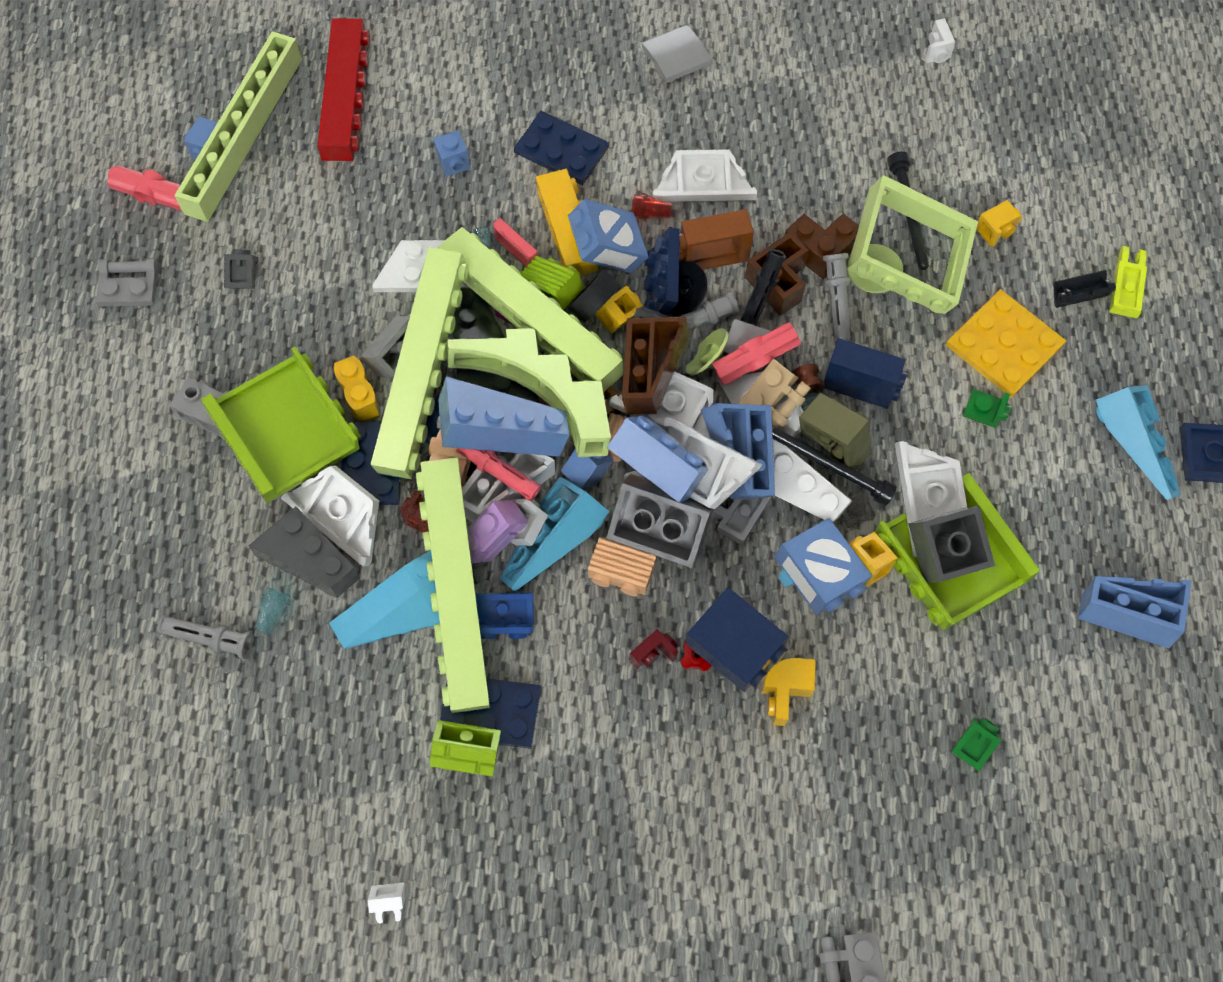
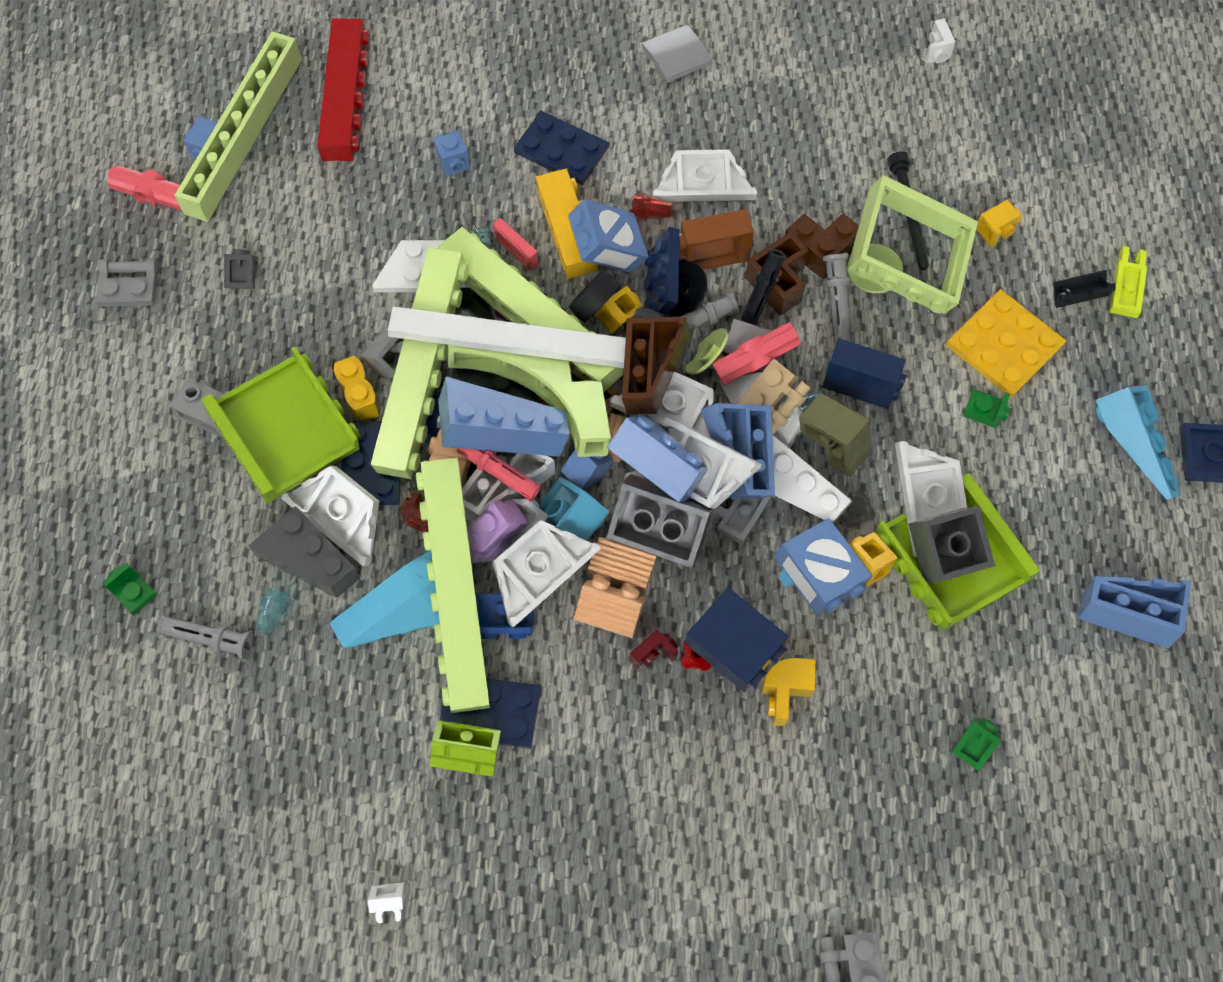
(129, 588): none -> green bracket
(507, 337): none -> white tile
(538, 566): none -> white wing
(554, 279): lime brick -> none
(609, 607): none -> light nougat brick
(809, 375): copper wheel -> none
(881, 490): black piece -> none

